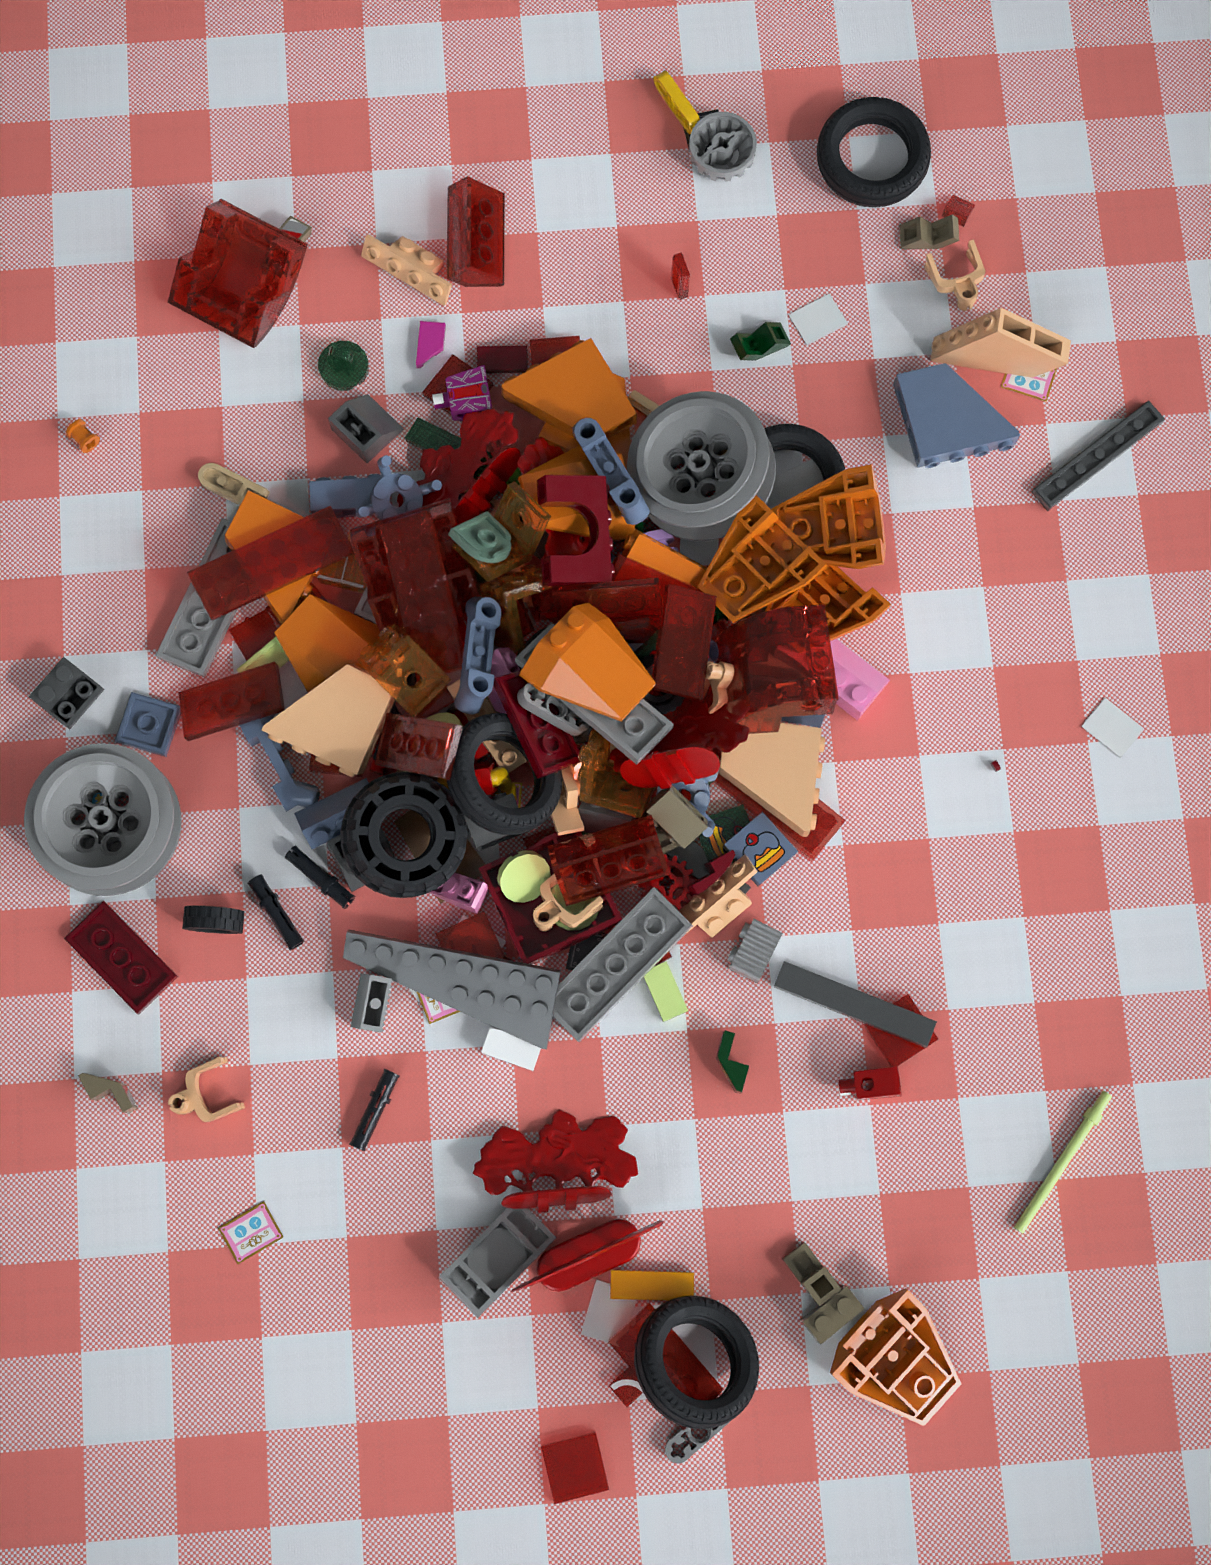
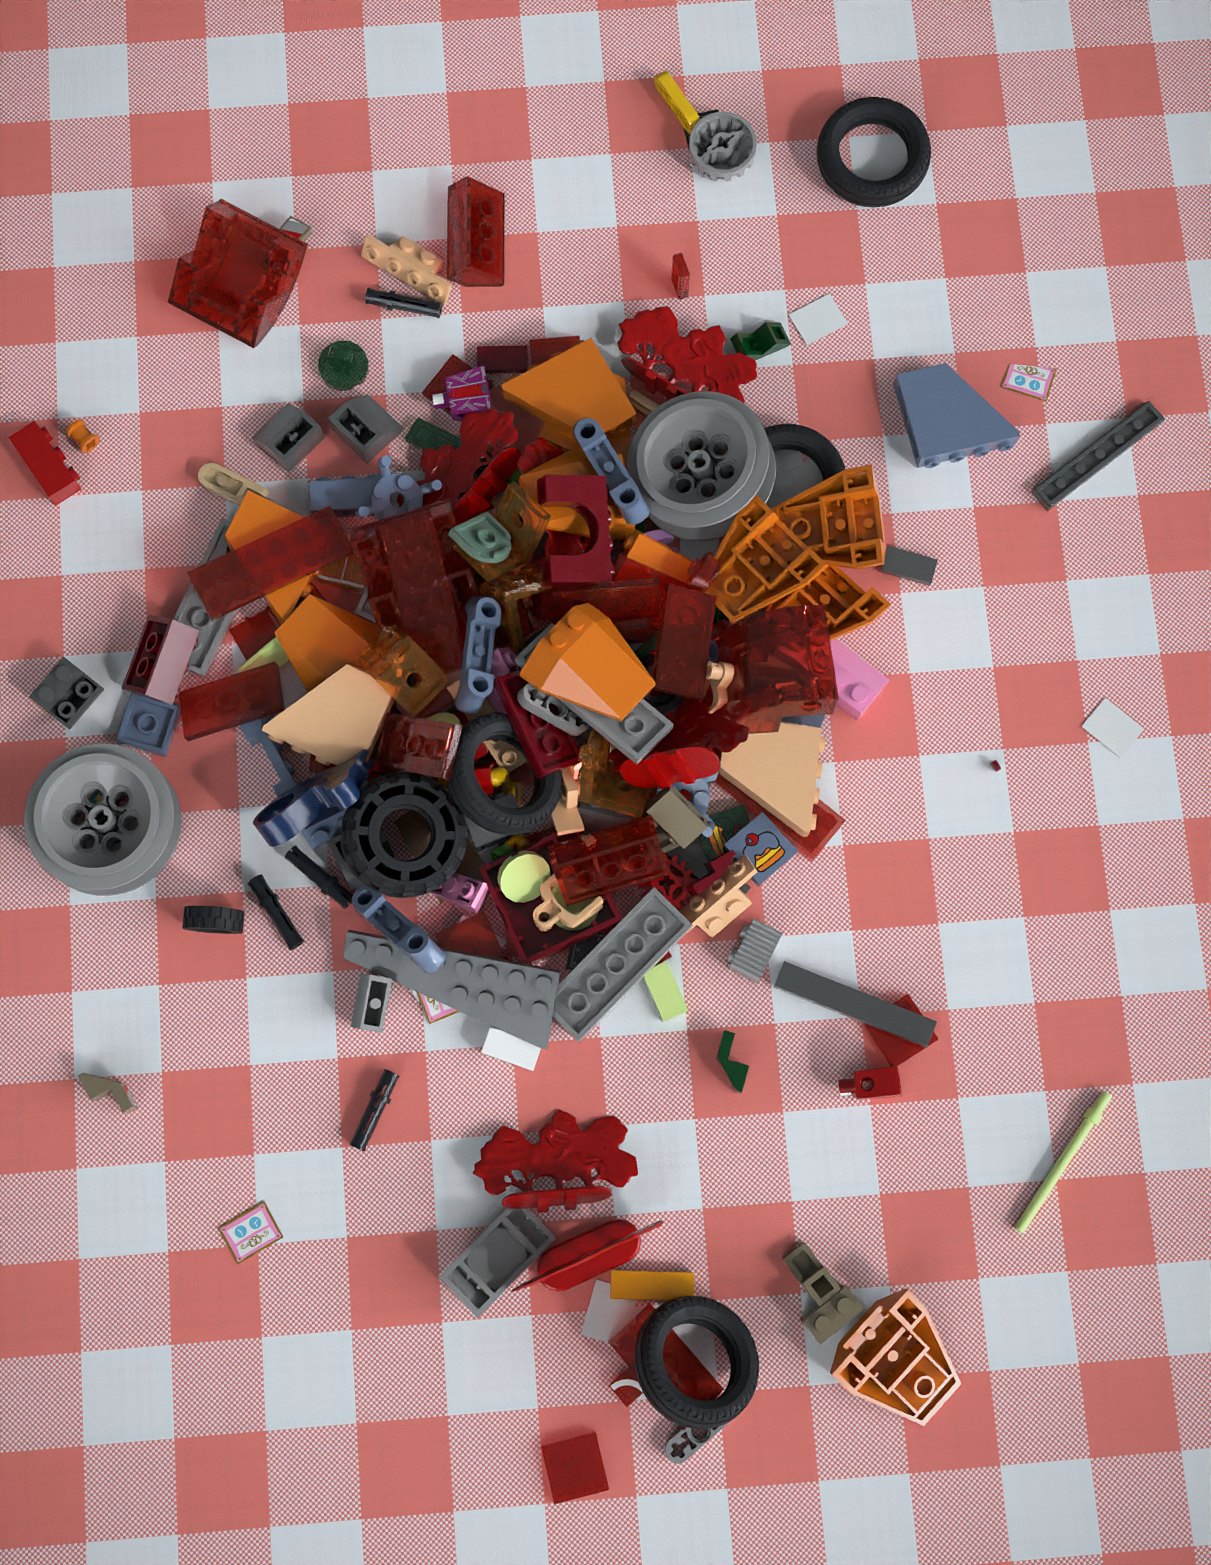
(46, 462): none -> red brick
(121, 957): dark red tile -> none
(160, 659): none -> slope
(192, 1097): light nougat piece -> none
(289, 436): none -> dark grey slope
(307, 800): none -> dark blue animal
(398, 929): none -> sand blue plate
(401, 302): none -> black pin
(430, 341): dark pink tile -> none
(513, 844): none -> arm
(692, 358): none -> red plant
(703, 572): none -> clear red piece
(909, 565): none -> dark grey tile
(926, 235): dark tan slope -> none
(959, 208): clear red slope -> none
(963, 287): light nougat piece -> none
(1002, 345): light nougat slope -> none

